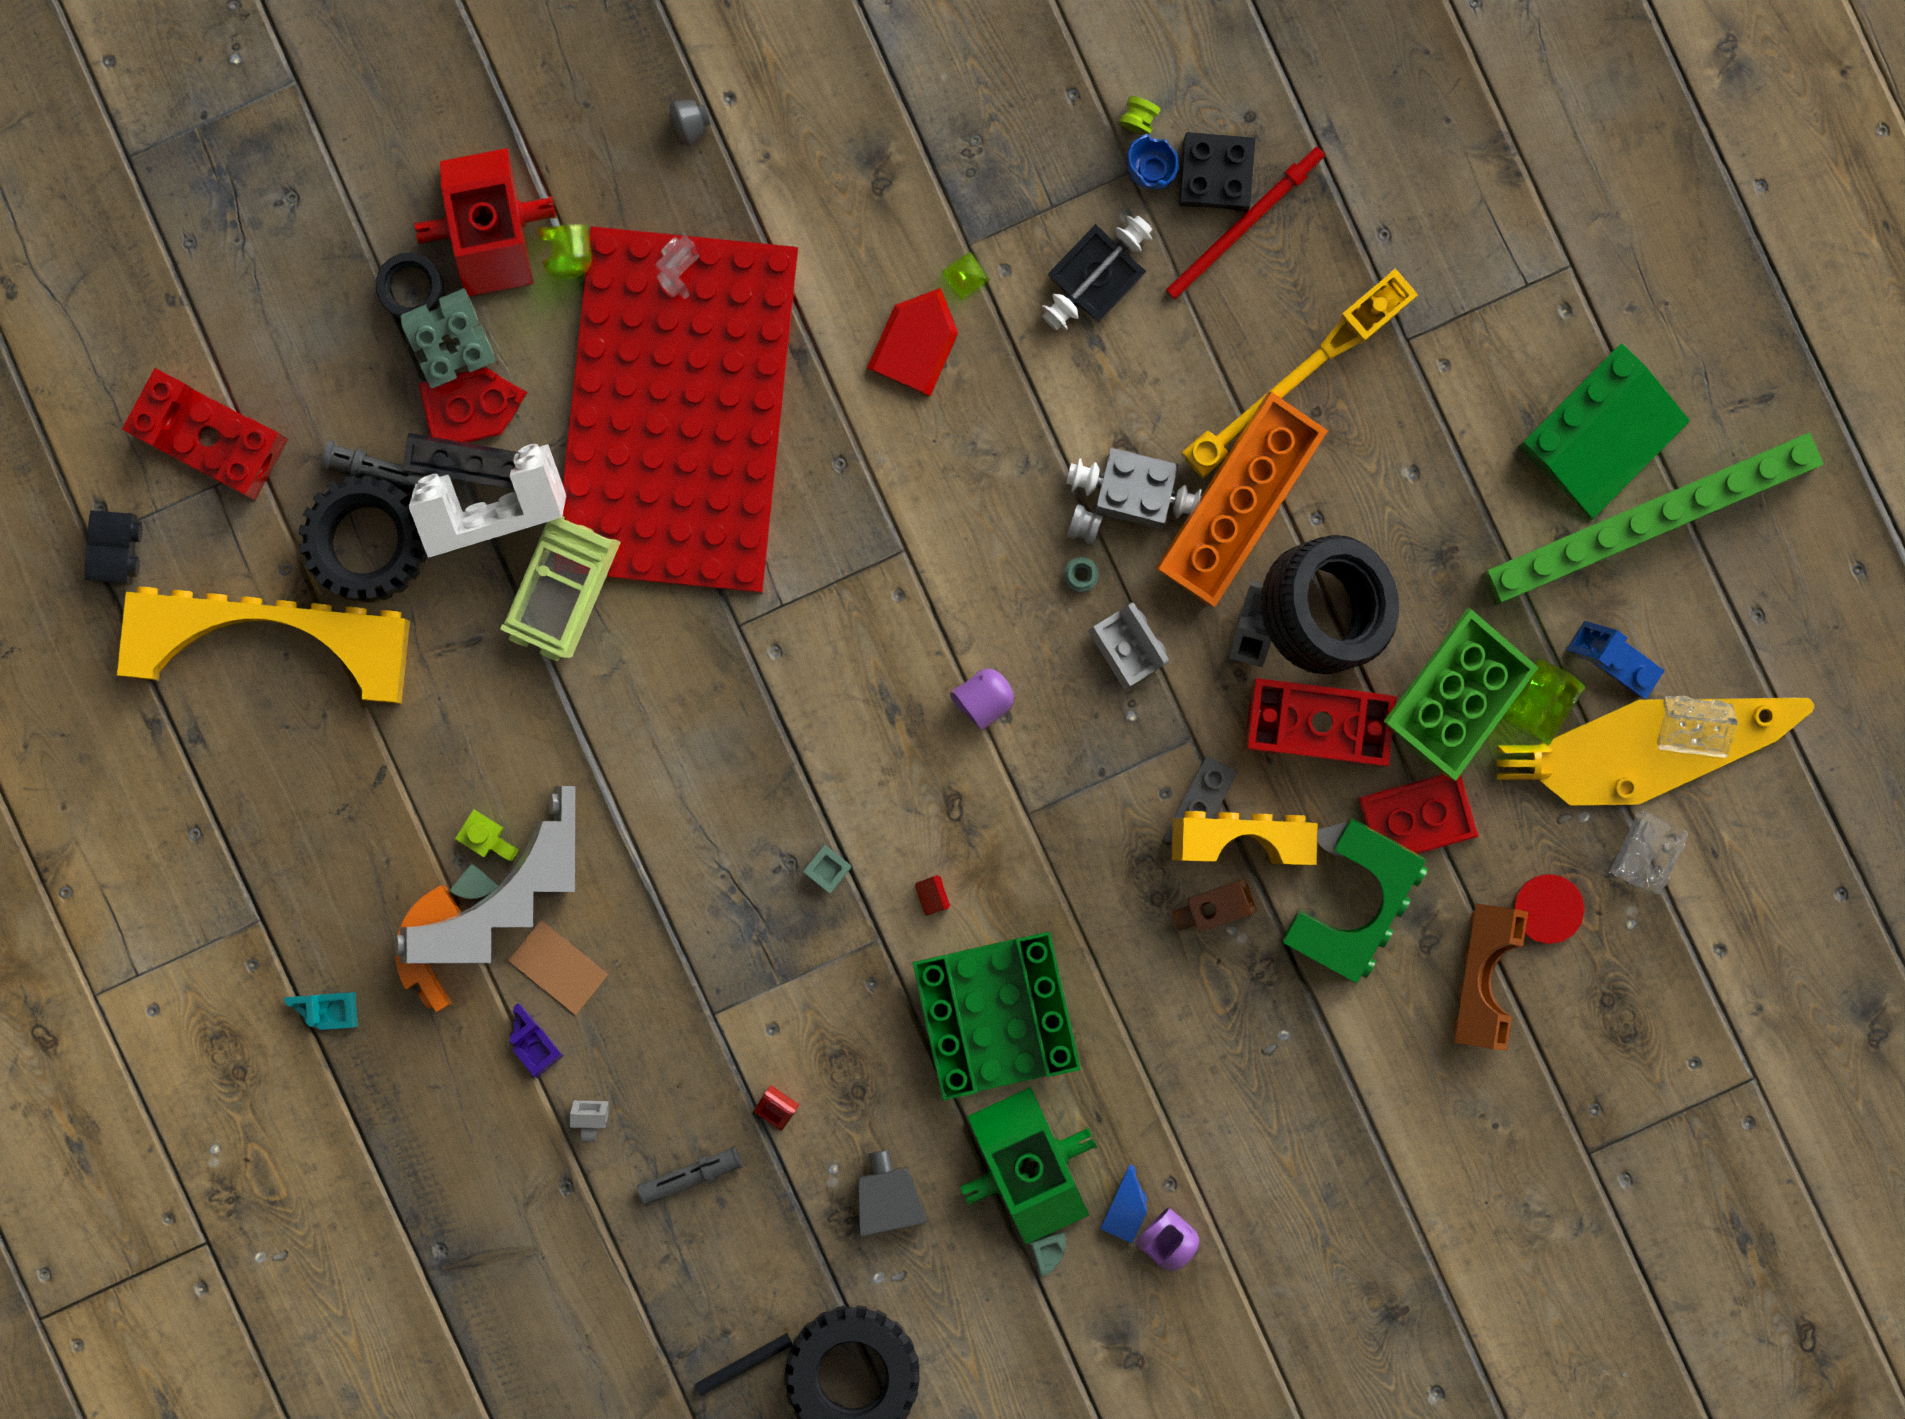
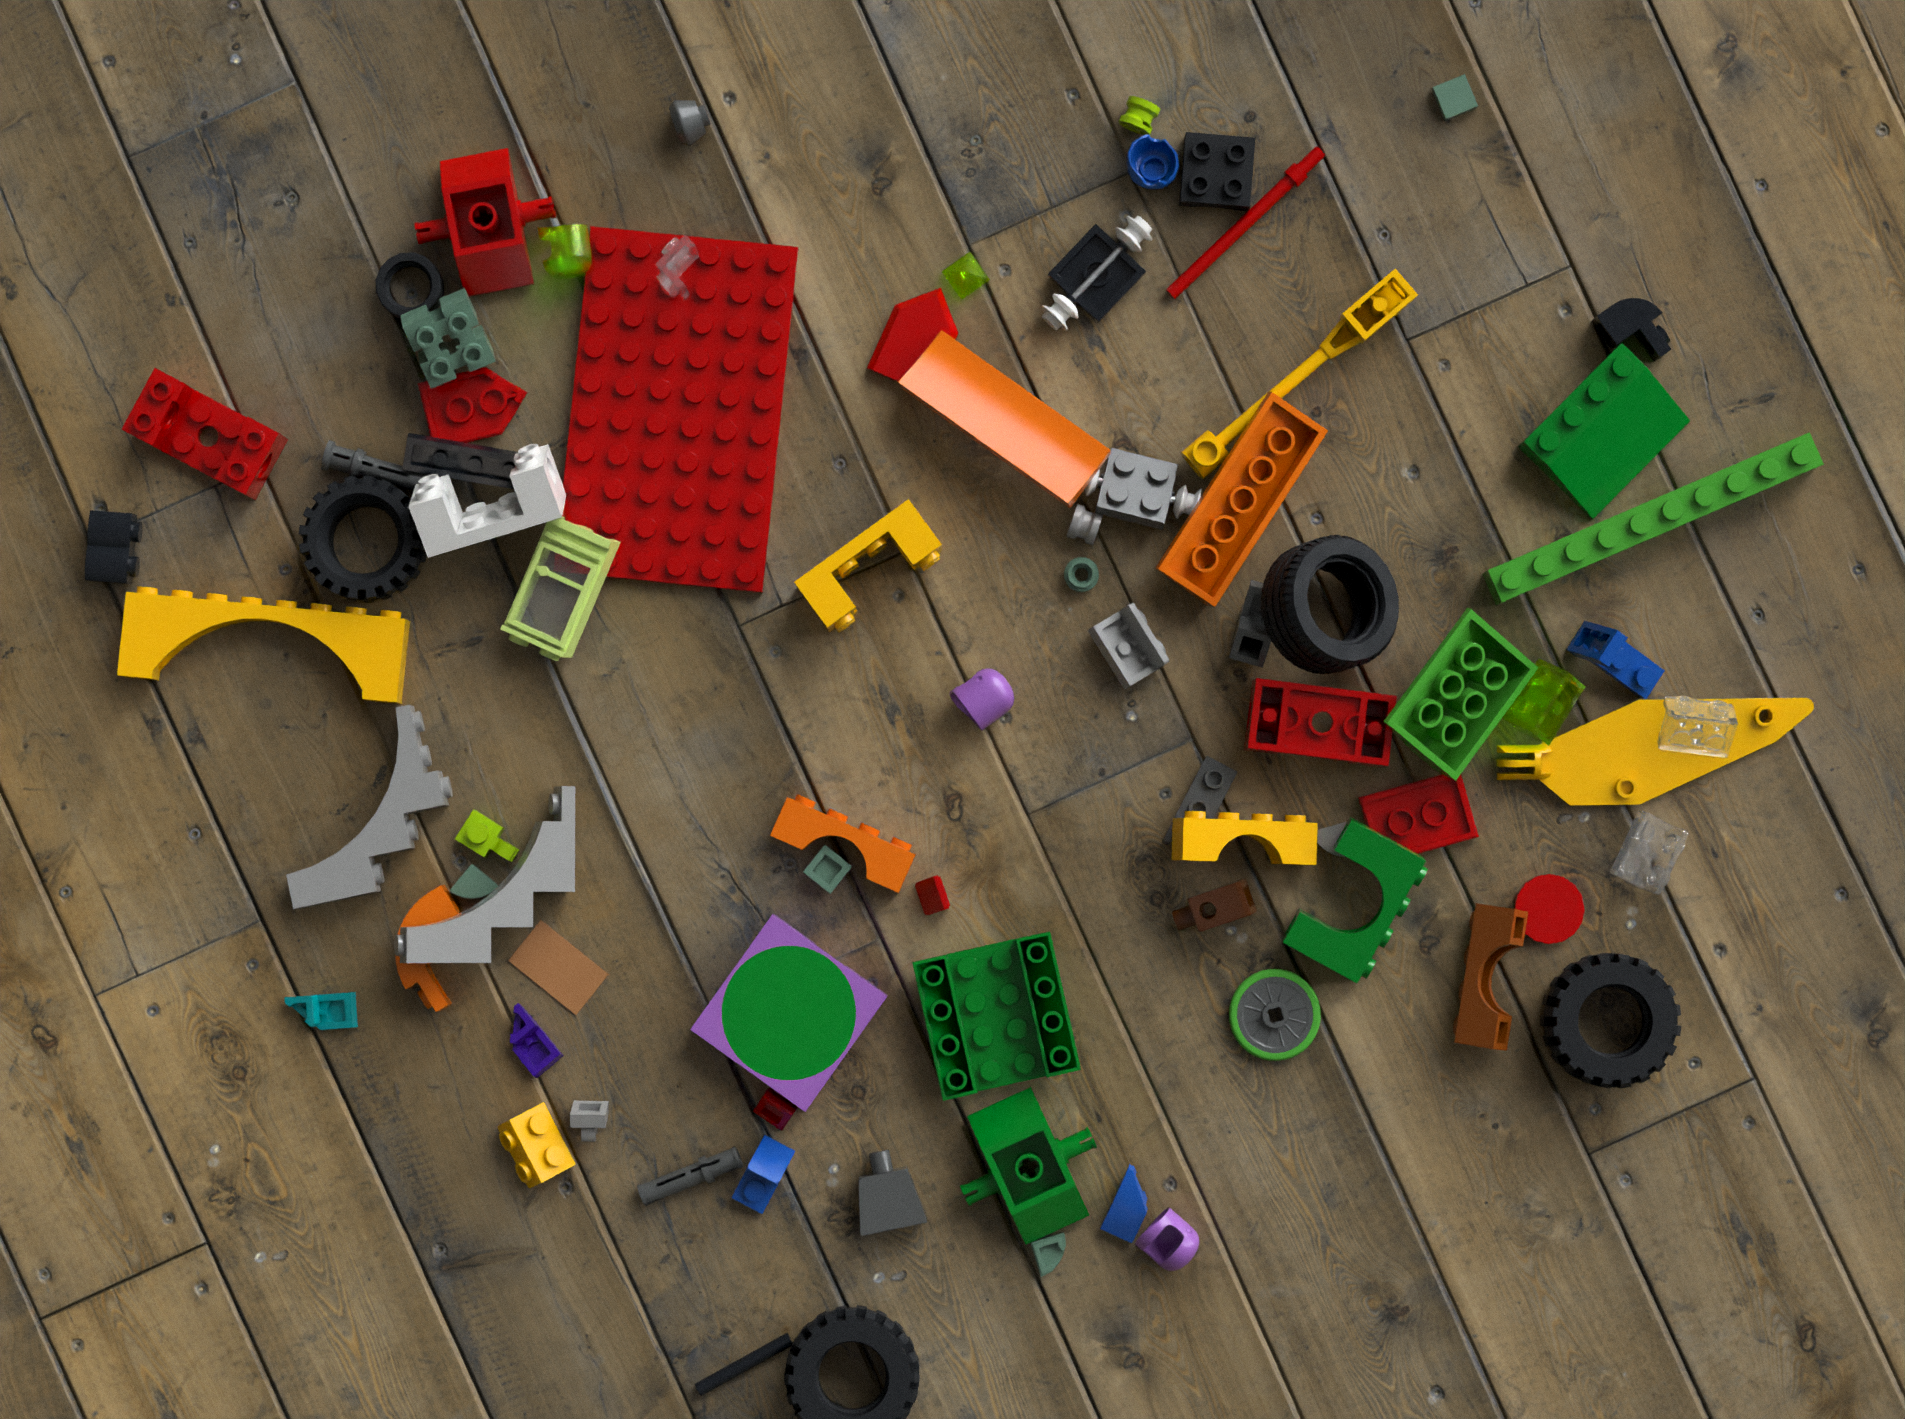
(411, 790): none -> light grey arch
(535, 1145): none -> yellow bracket
(763, 1174): none -> blue slope
(789, 1012): none -> green tile
(802, 824): none -> orange arch
(906, 531): none -> yellow plate
(1005, 419): none -> arch
(1298, 1010): none -> dark grey wheel
(1454, 97): none -> sand green tile
(1633, 317): none -> black brick
(1657, 1029): none -> black tyre

